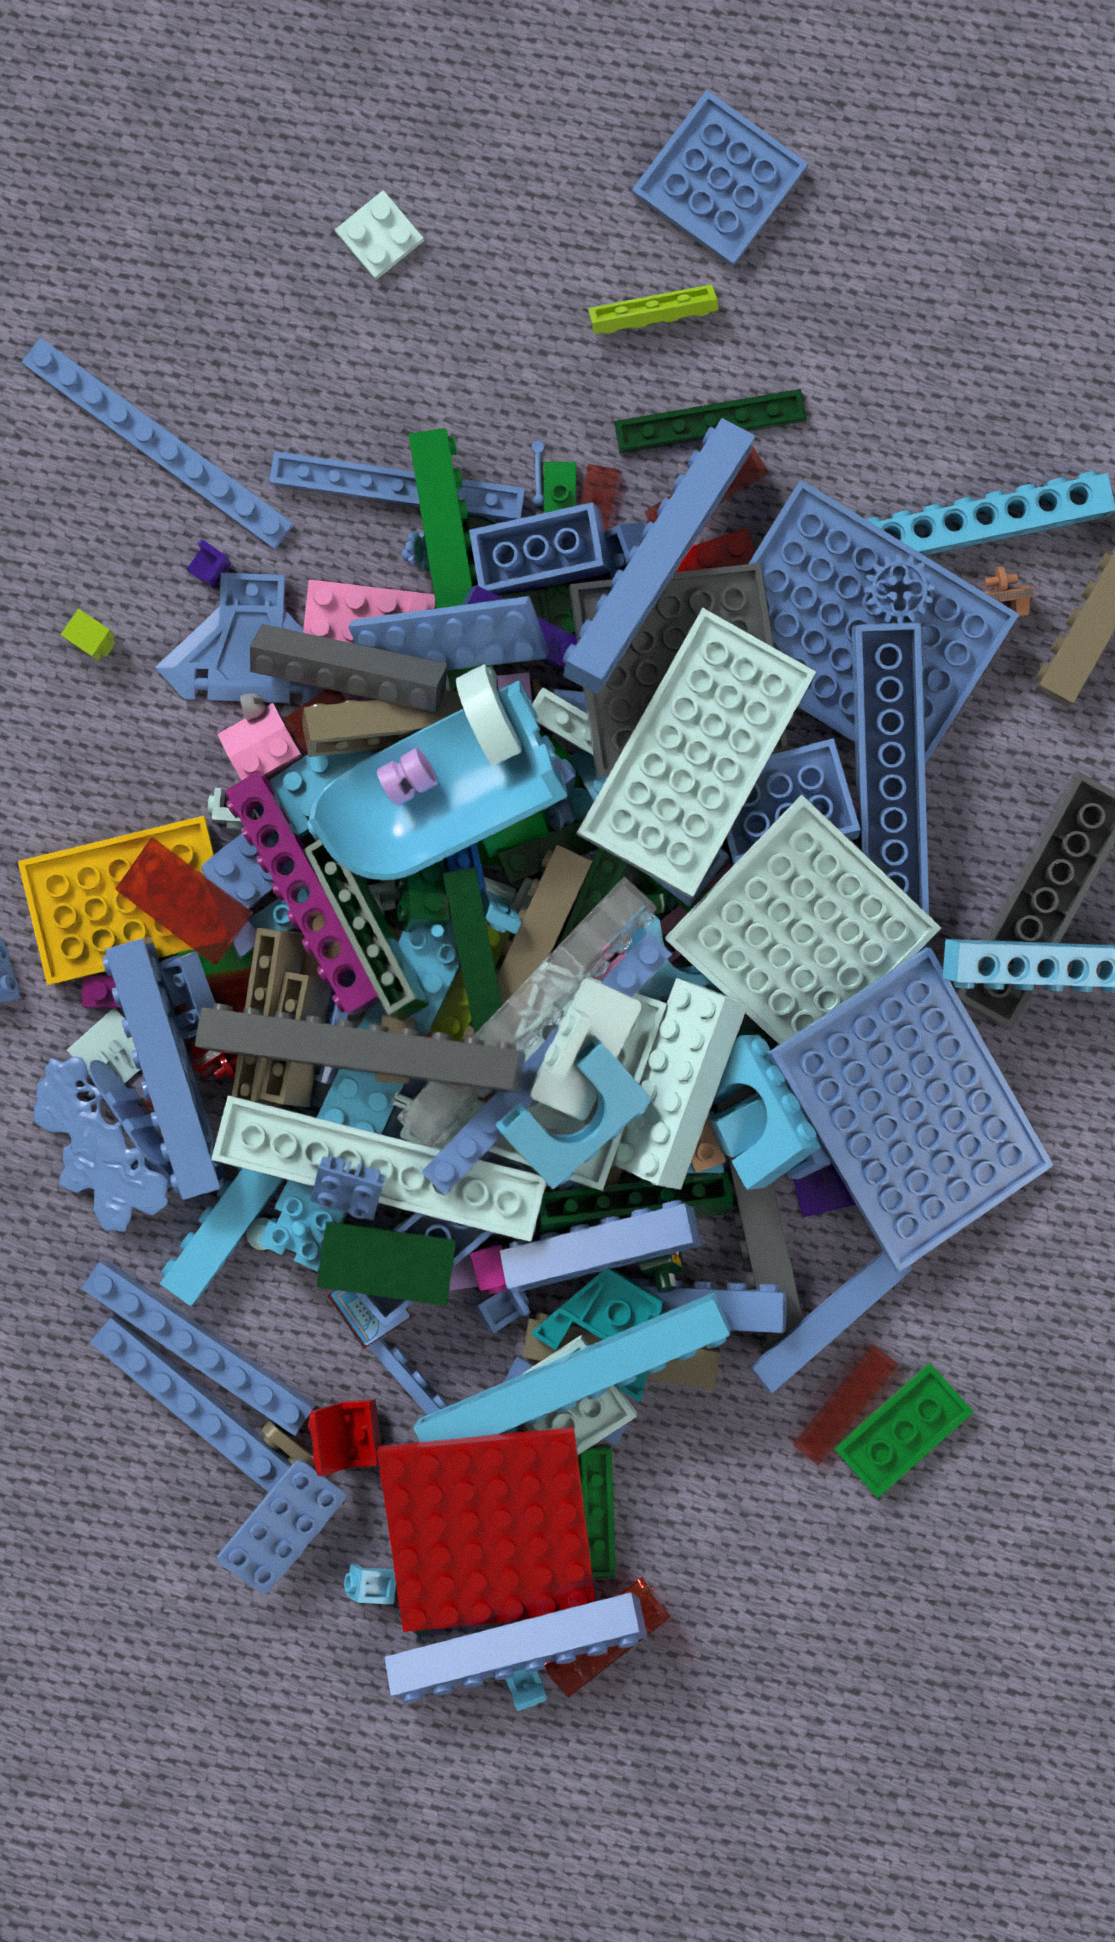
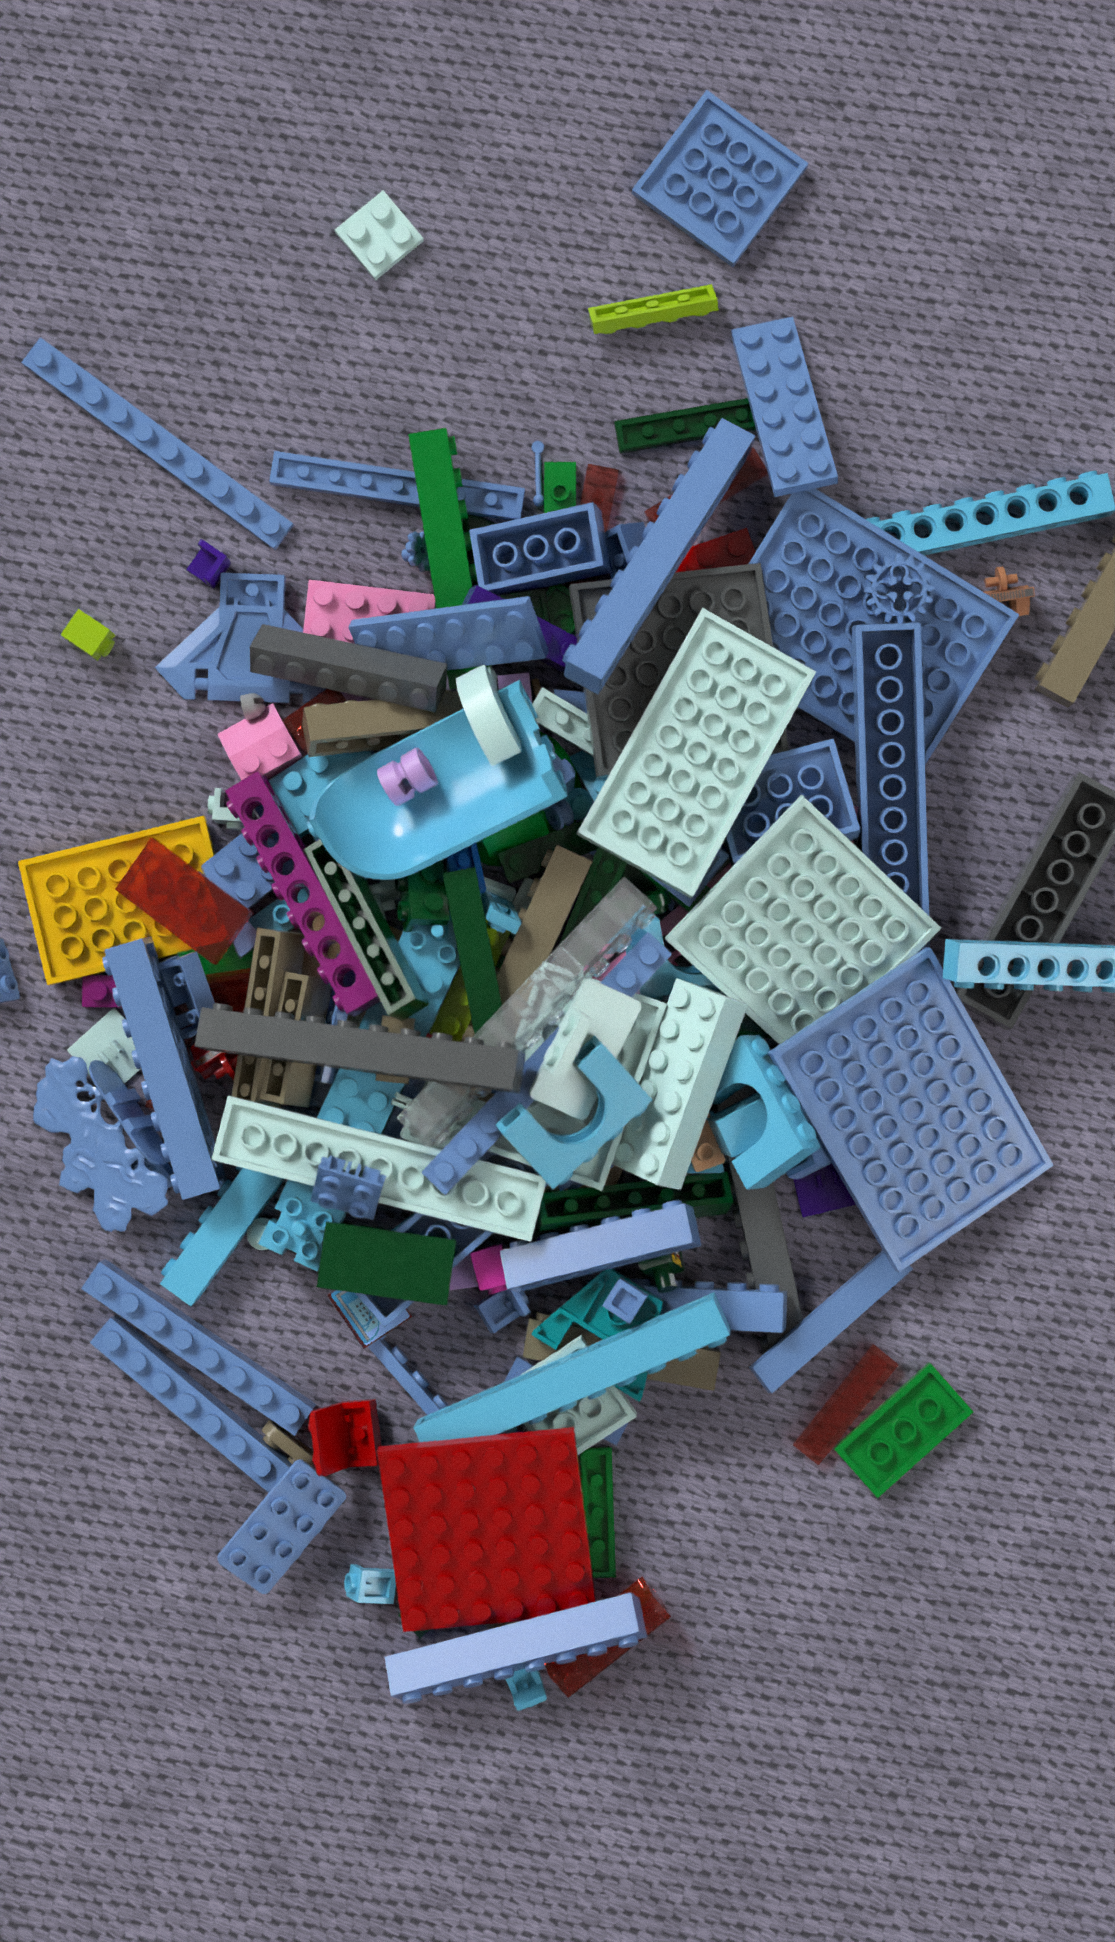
(625, 1300): none -> medium blue plate
(784, 407): none -> medium blue plate

